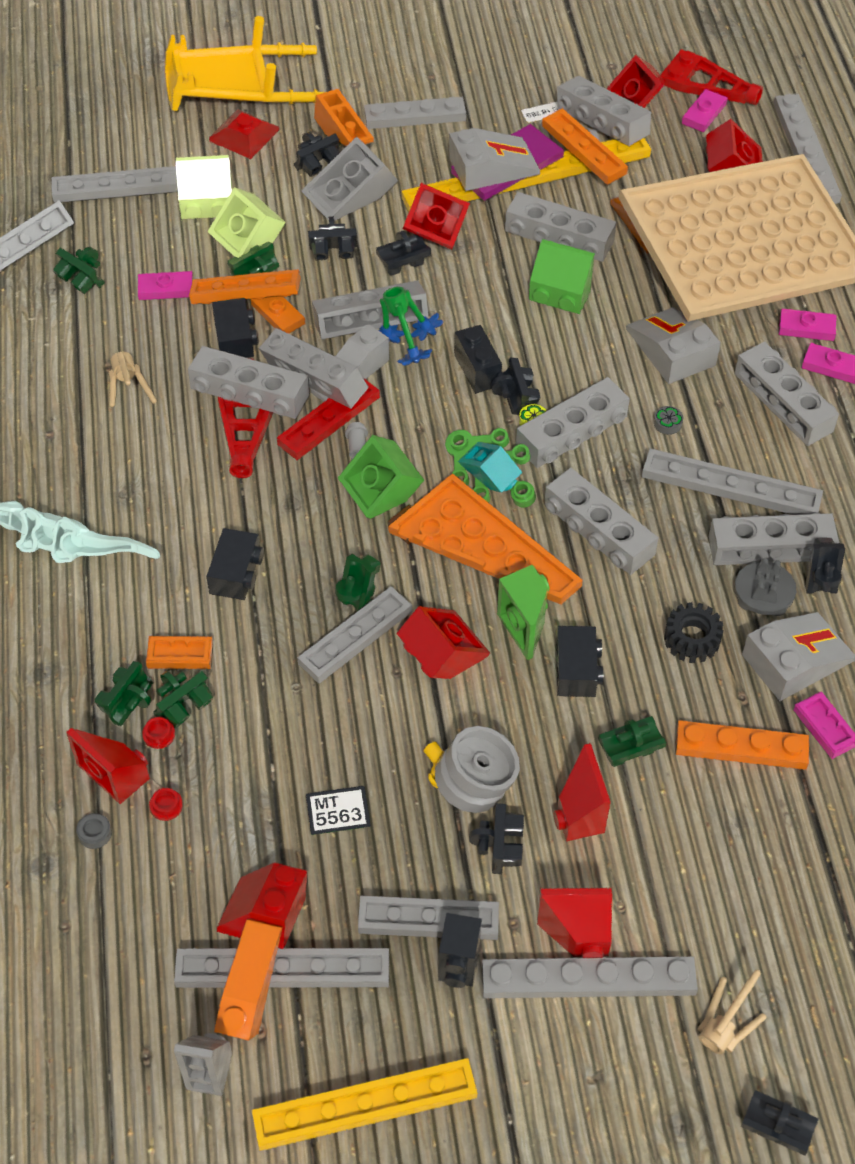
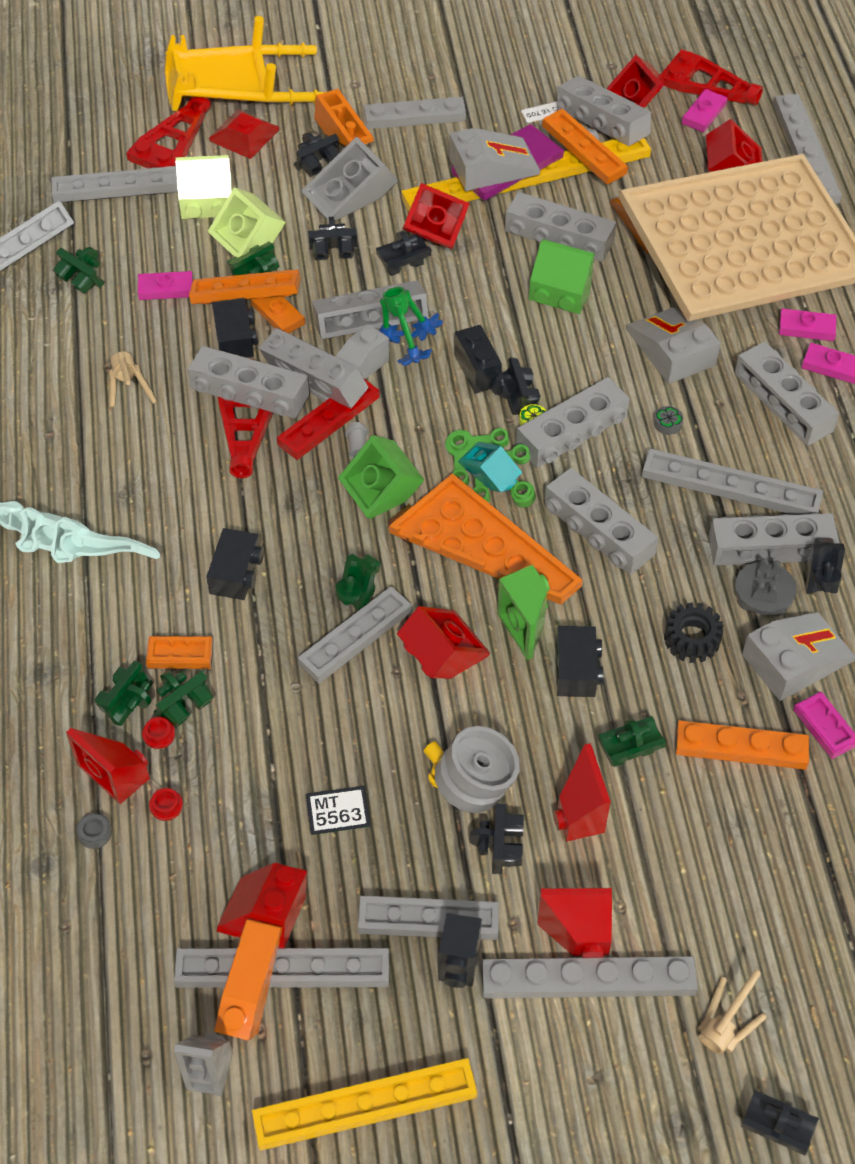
(152, 155): none -> red plate

